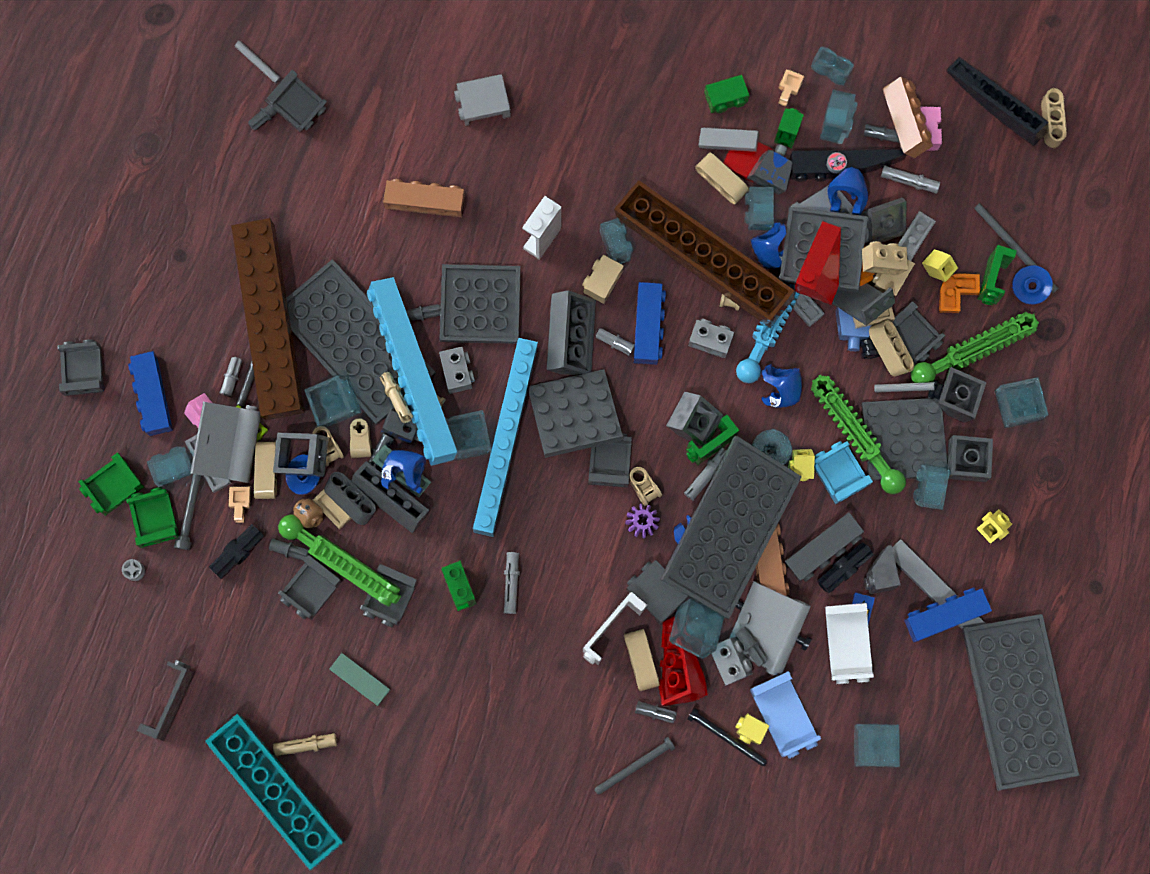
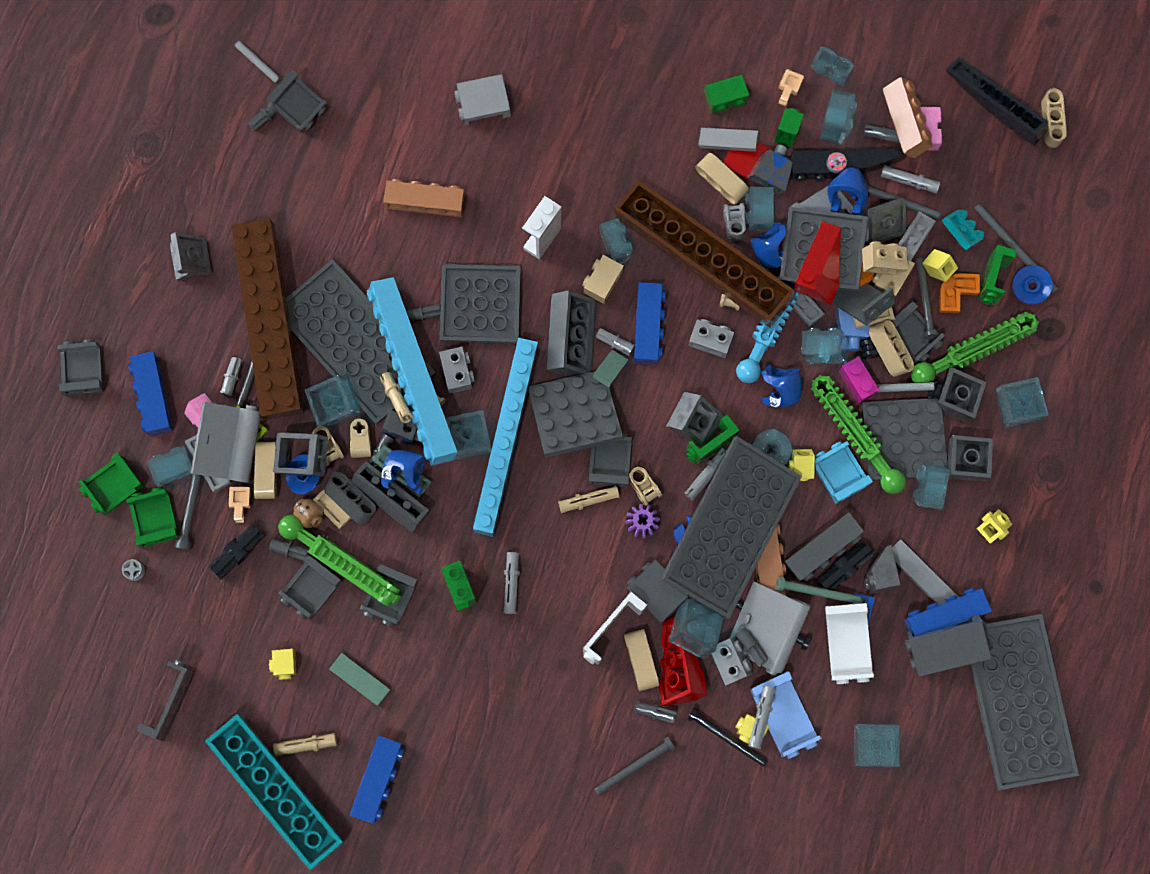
(189, 255): none -> flat silver bracket
(283, 663): none -> light yellow brick
(376, 780): none -> blue brick
(579, 502): none -> tan pin
(610, 368): none -> sand green tile
(734, 218): none -> light grey piece
(764, 709): none -> light grey pin
(782, 584): none -> sand green bar
(825, 346): none -> clear light blue brick
(858, 380): none -> dark pink brick
(909, 204): none -> dark grey bar
(930, 333): none -> dark grey bar
(948, 647): none -> dark grey panel
(963, 229): none -> teal plate

